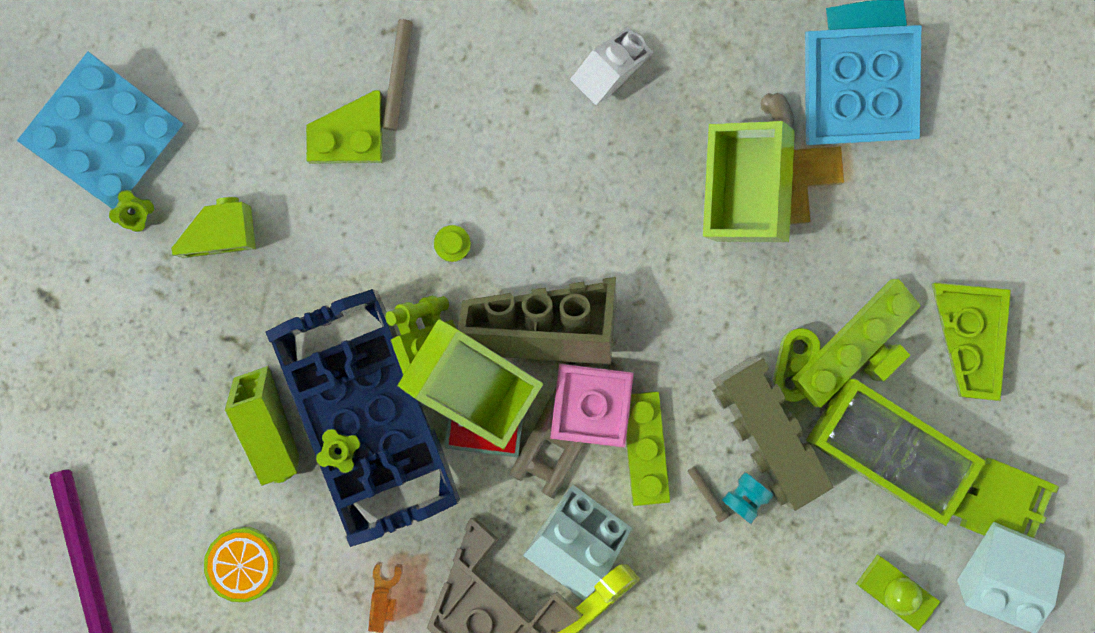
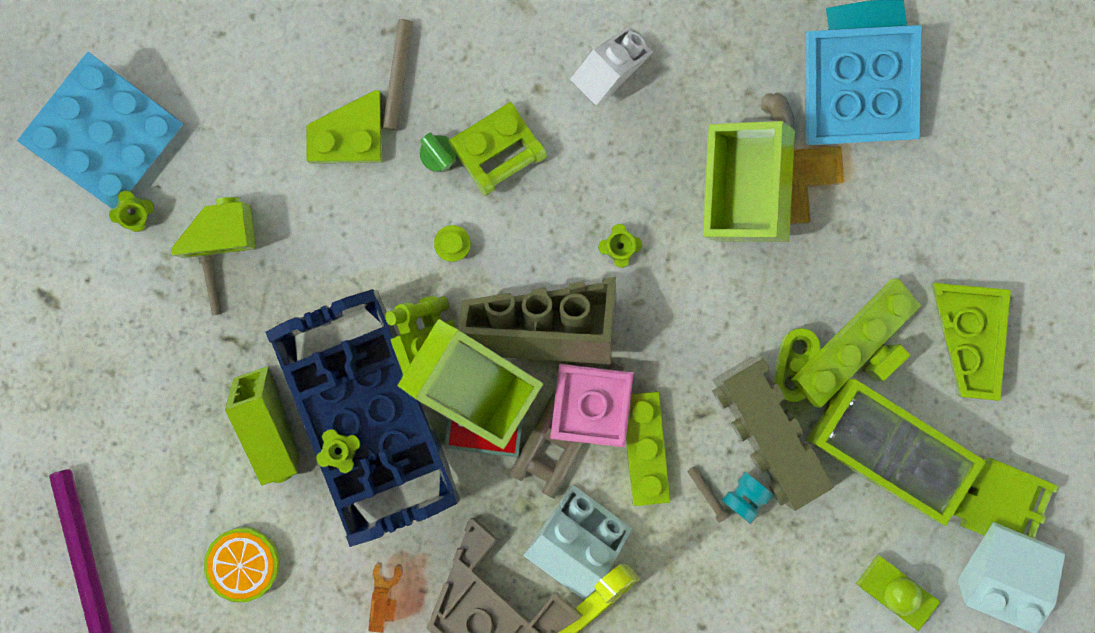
(207, 261): none -> dark tan piece
(437, 153): none -> bright green plate
(490, 138): none -> lime plate
(630, 243): none -> lime plate

